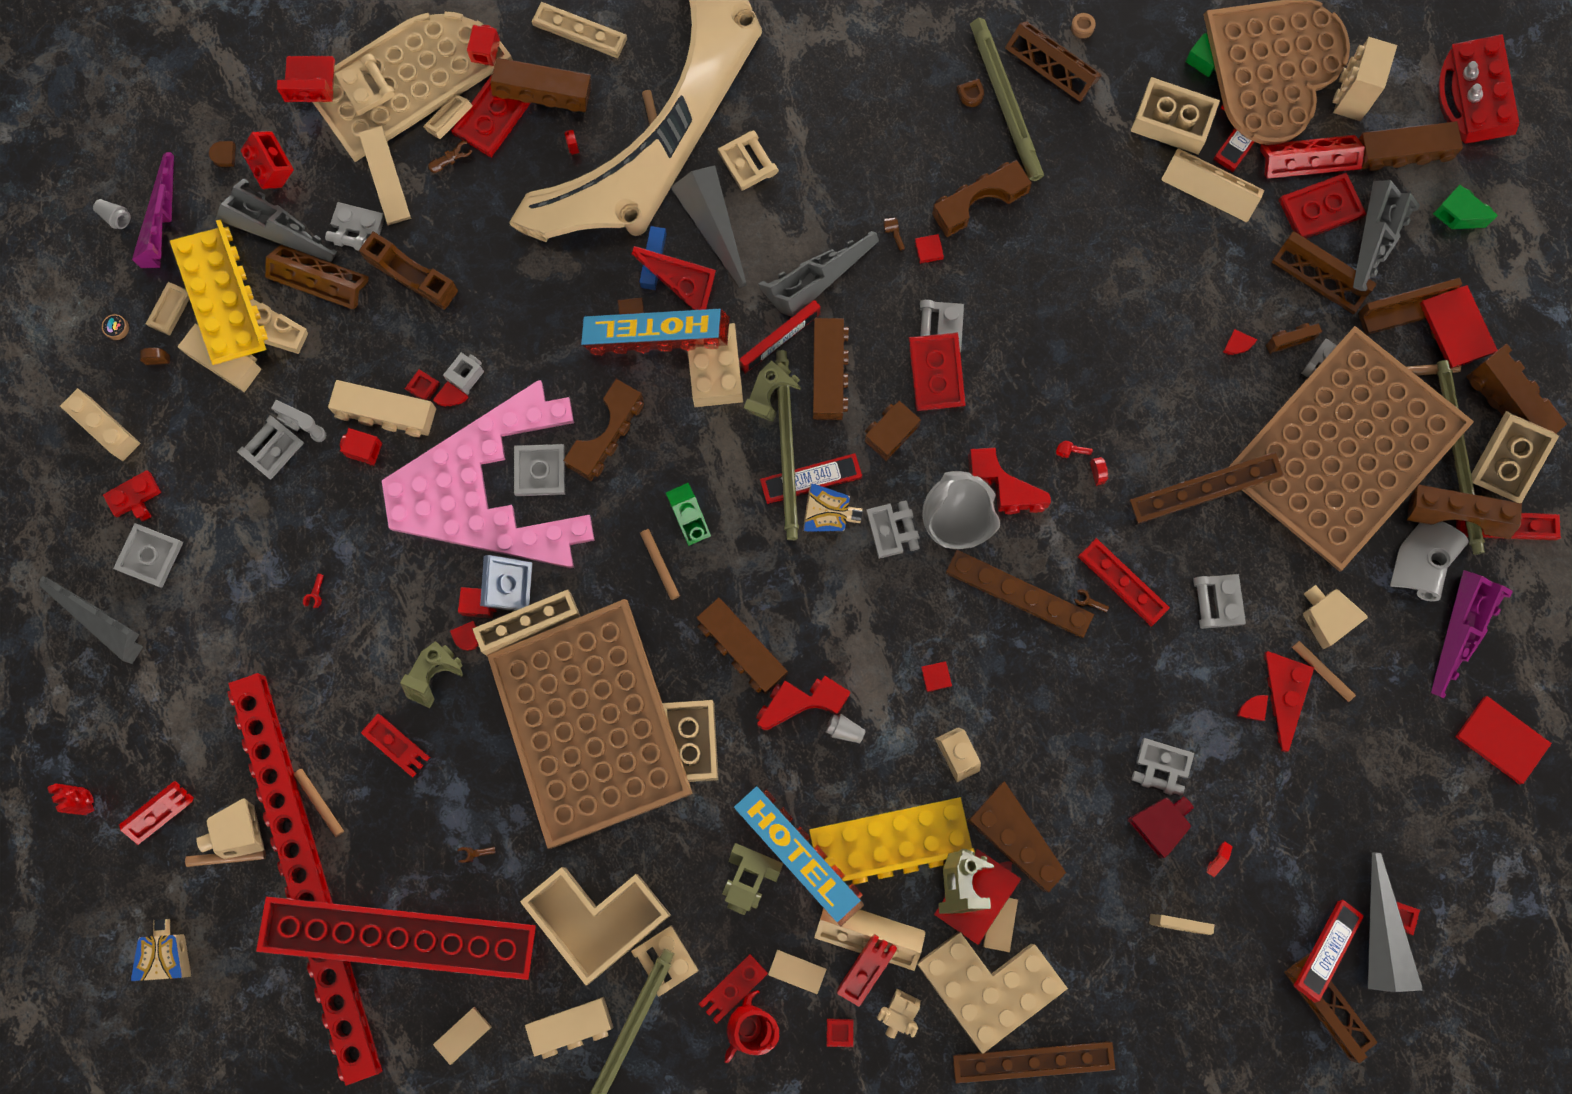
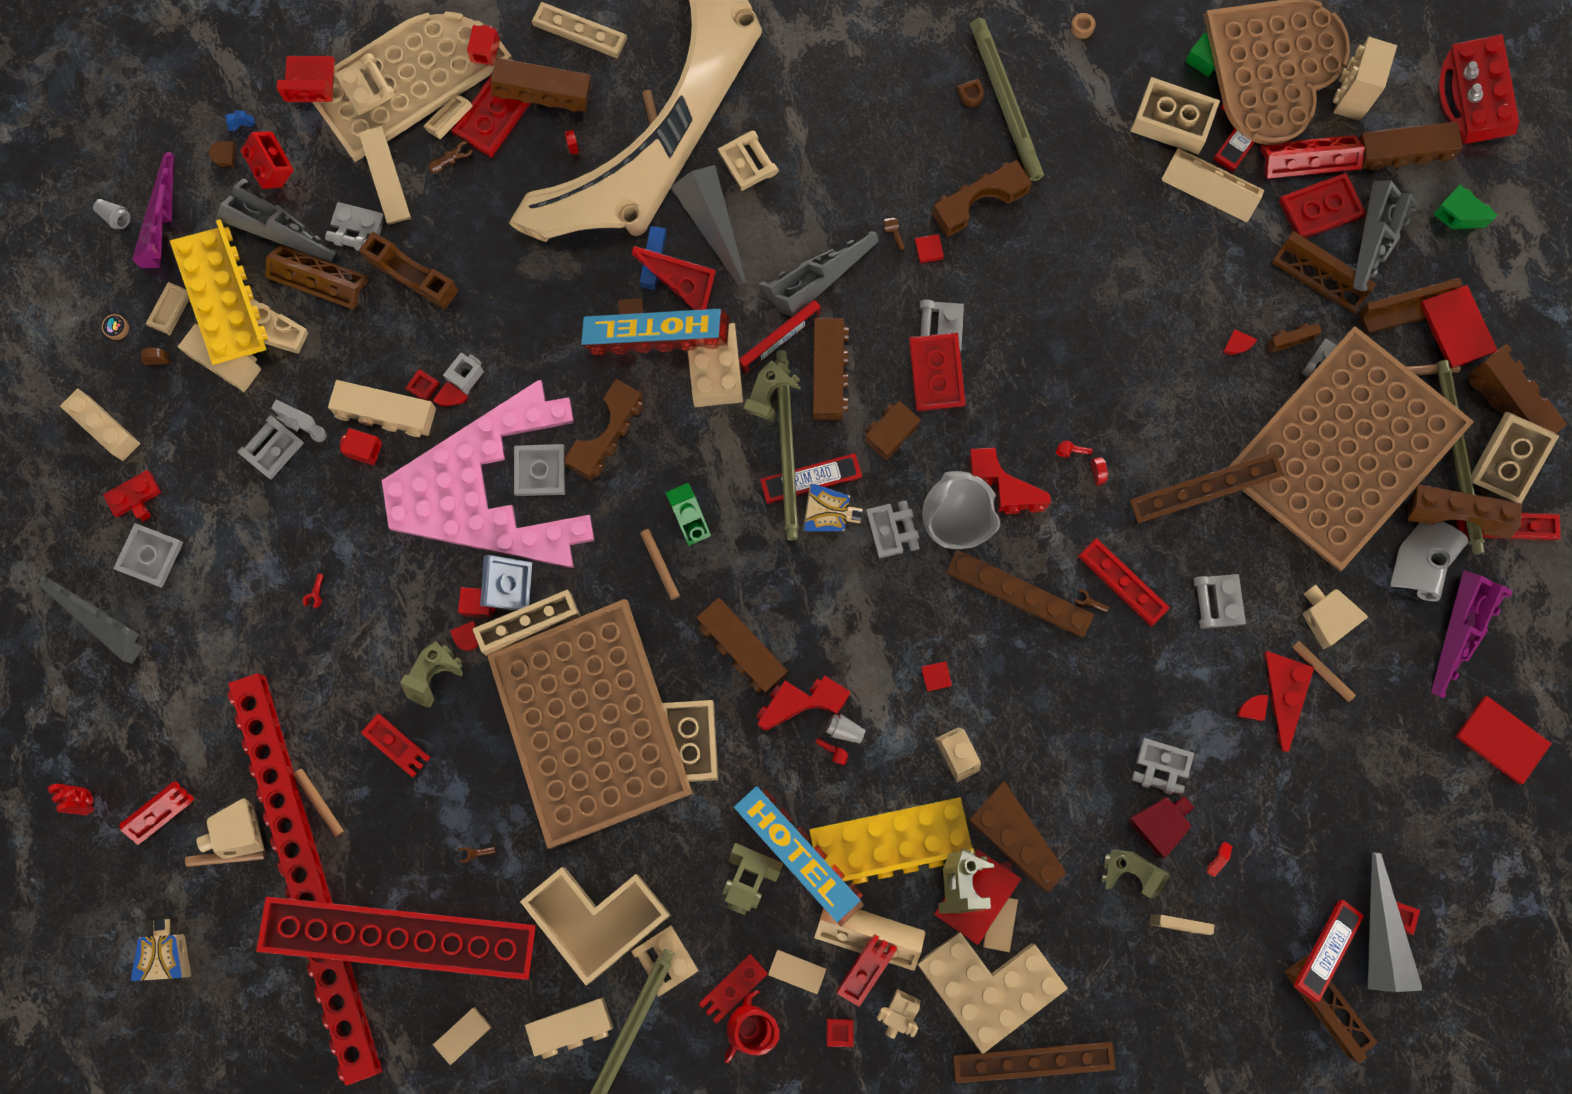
(238, 119): none -> blue piece
(840, 755): none -> red hand
(1056, 52): reddish brown fence -> none
(1151, 876): none -> olive tile

